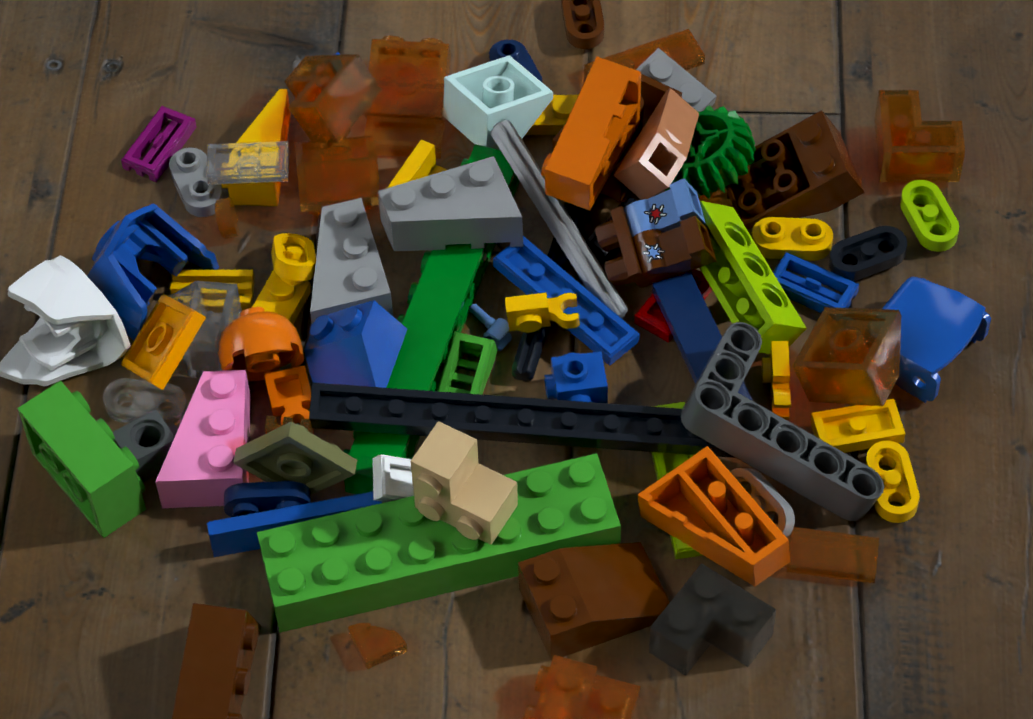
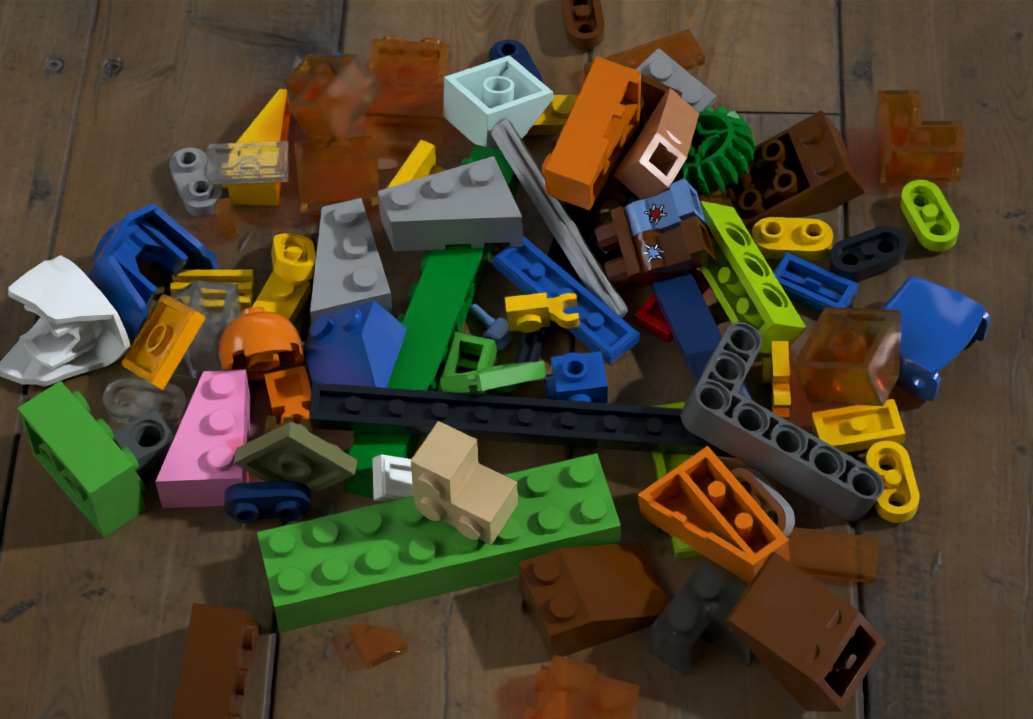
(163, 146): magenta tile -> none
(240, 532): blue tile -> none
(499, 378): none -> bright green plate
(805, 635): none -> reddish brown slope

